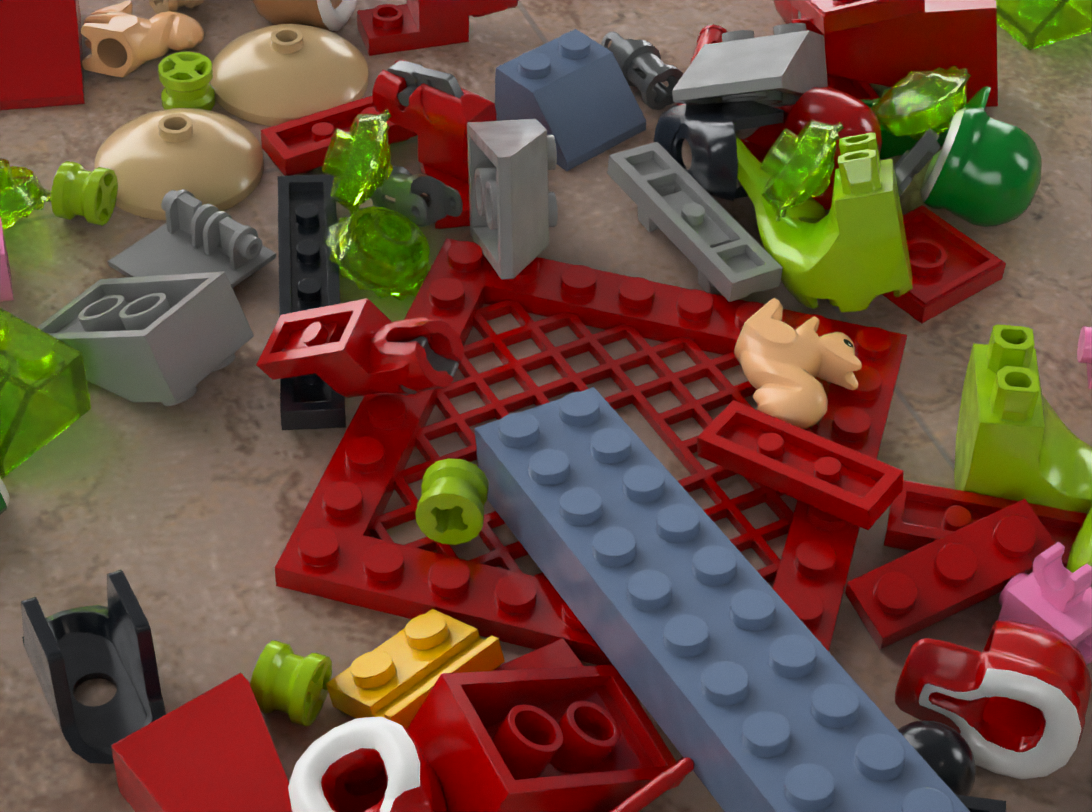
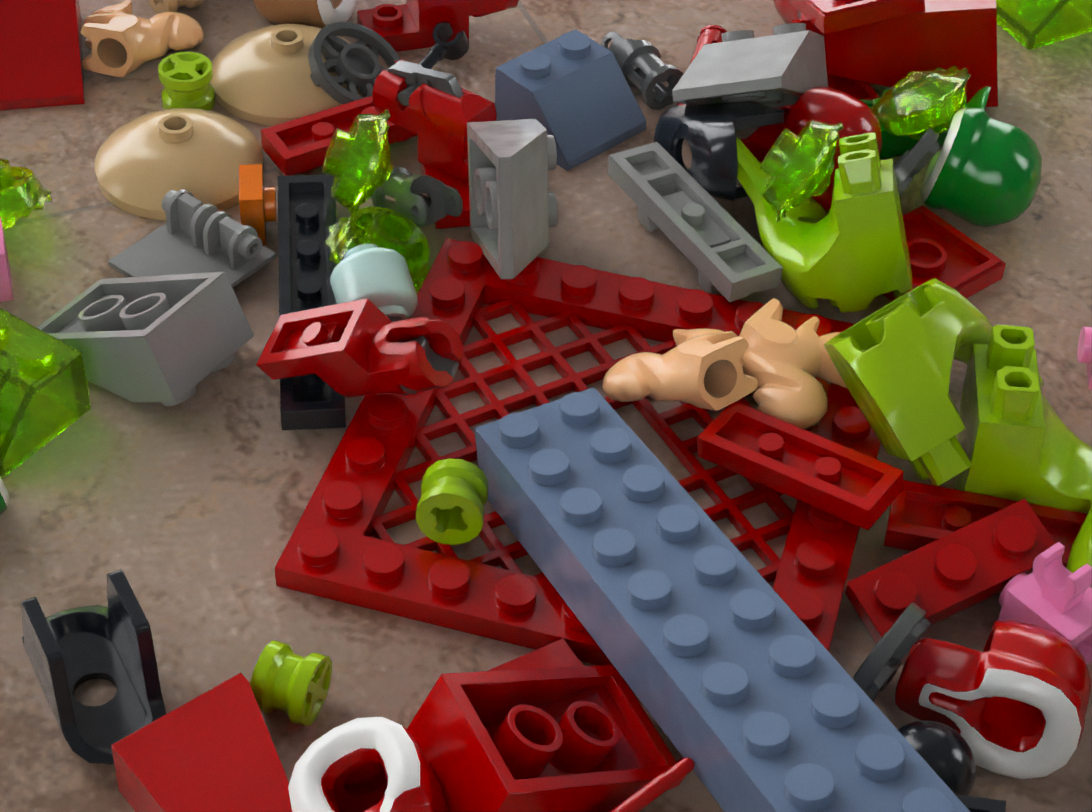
(84, 193): lime wheel -> none
(256, 201): none -> orange plate
(352, 62): none -> dark grey wheel
(376, 275): none -> light aqua head
(404, 669): yellow plate -> none
(450, 50): none -> black hand
(698, 371): none -> light nougat animal
(893, 646): none -> dark grey wheel
(901, 370): none -> lime hips

